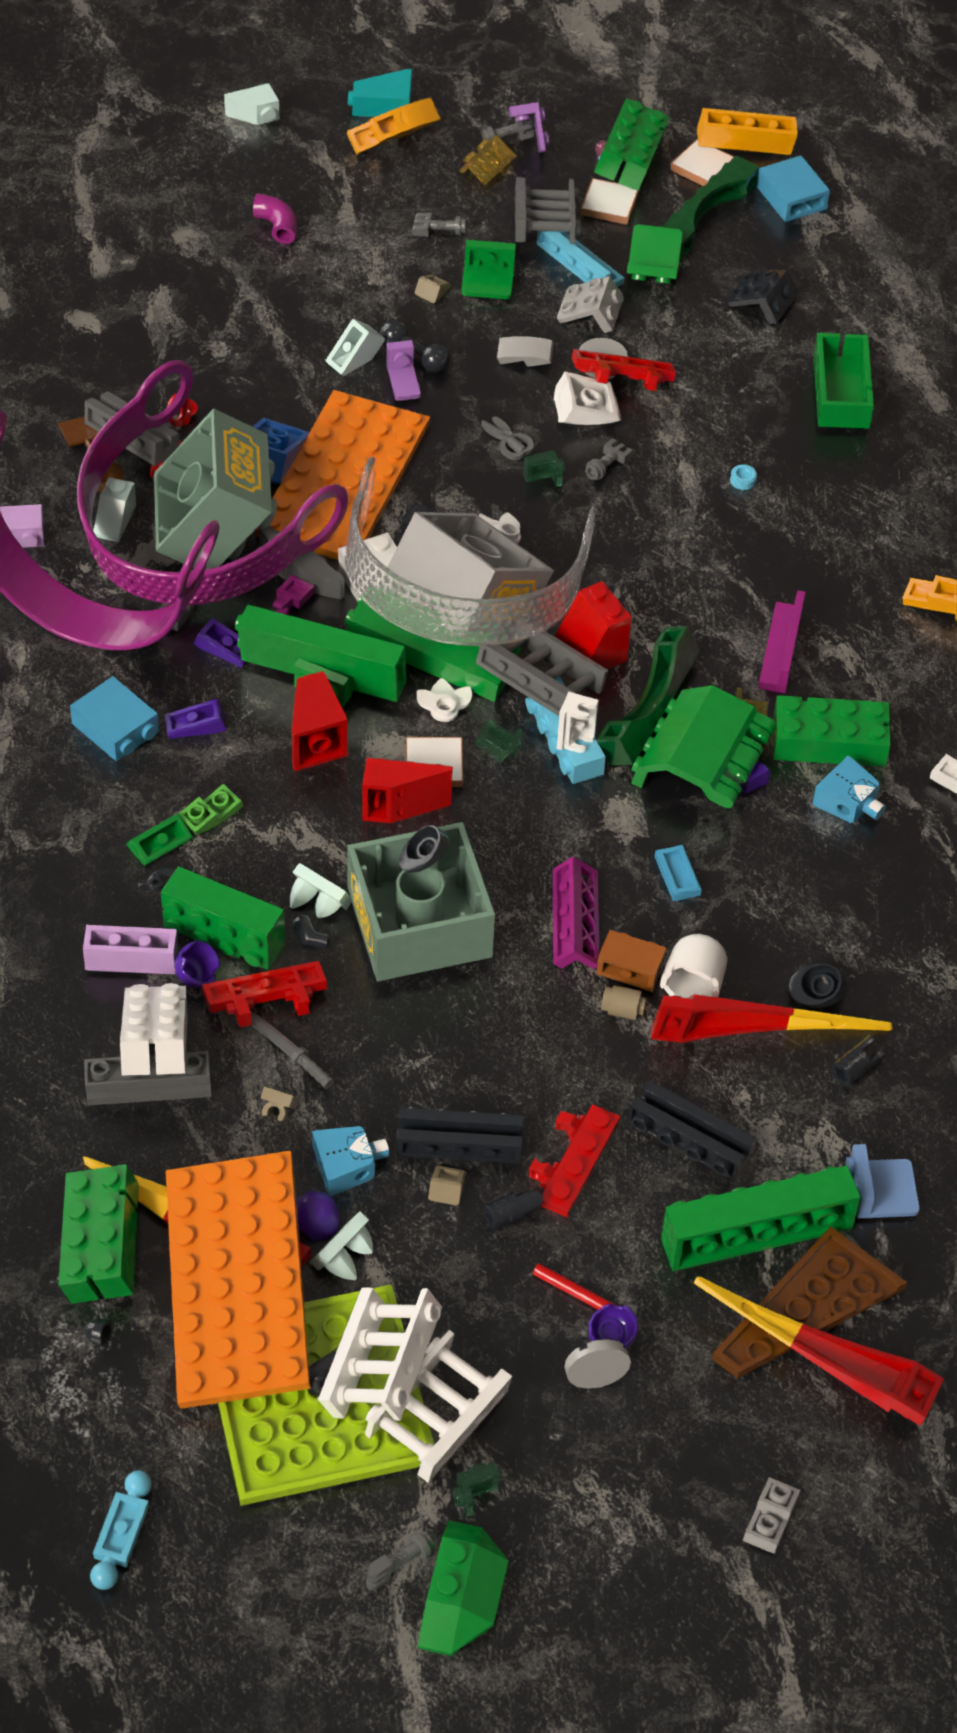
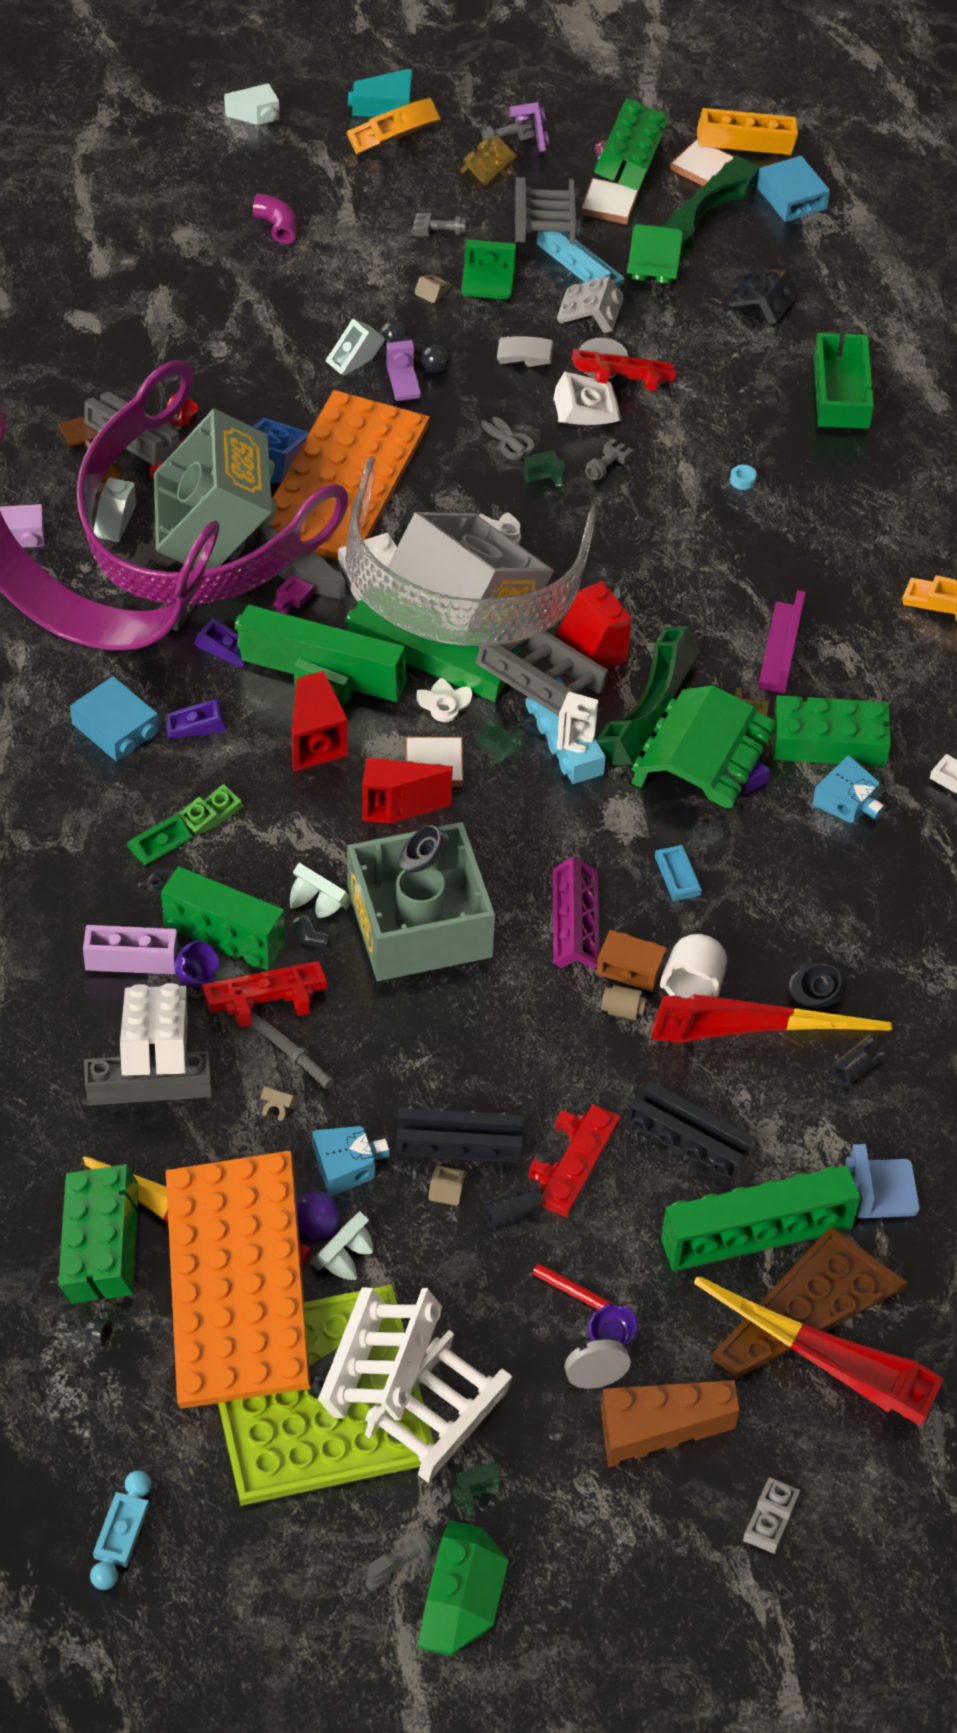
(664, 1416): none -> dark orange wedge

